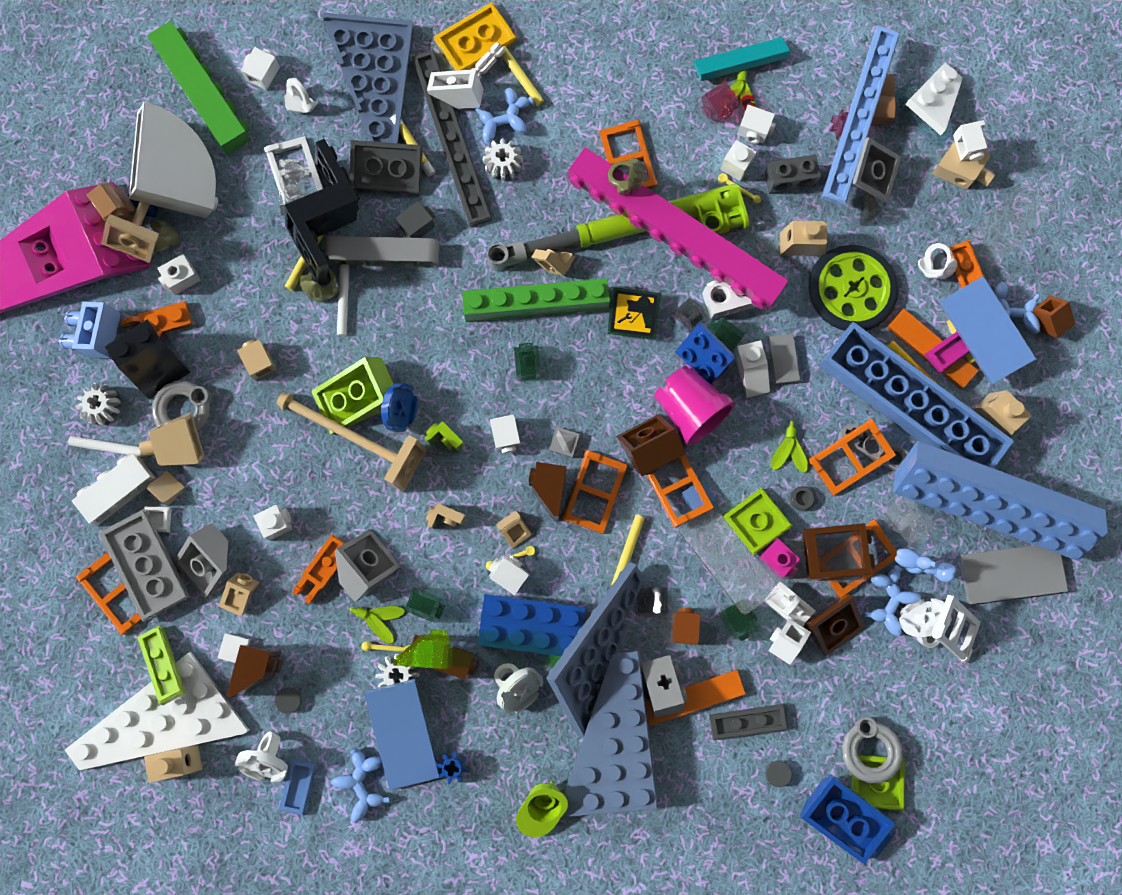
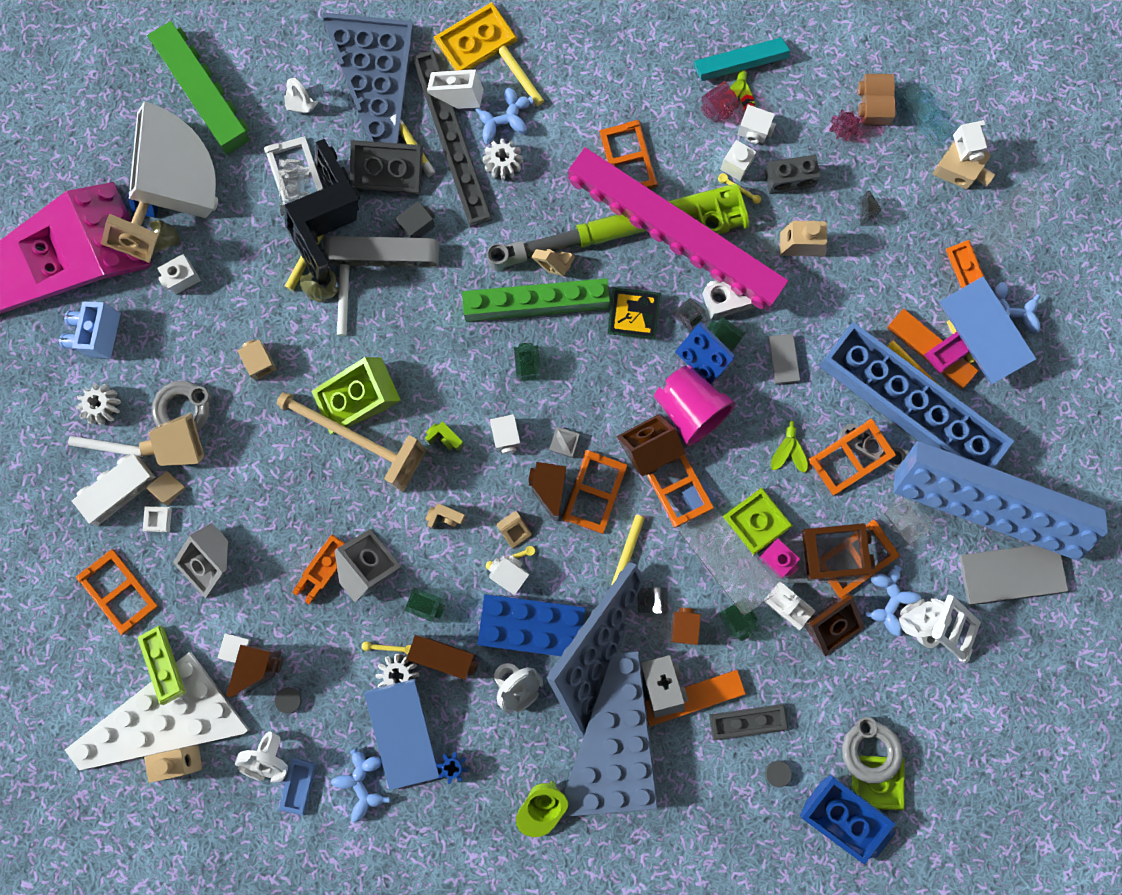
(112, 201): medium nougat brick -> none
(144, 565): light grey tile -> none
(147, 358): black slope -> none
(166, 318): orange hinge -> none
(238, 593): tan bracket -> none
(260, 68): white brick -> none
(273, 522): white brick -> none
(374, 620): lime piece -> none
(399, 407): blue tile -> none
(428, 651): clear neon green slope -> none
(489, 59): white axle -> none
(635, 176): olive piece -> none
(752, 368): white slope -> none
(788, 641): white brick -> none
(802, 498): dark grey tile -> none
(860, 116): light blue tile -> none
(874, 267): wedge -> none
(876, 170): light grey slope -> none
(916, 564): light blue piece -> none
(926, 263): white piece -> none
(936, 98): white wing -> none
(1003, 412): tan torso -> none
(1054, 316): dark orange brick -> none

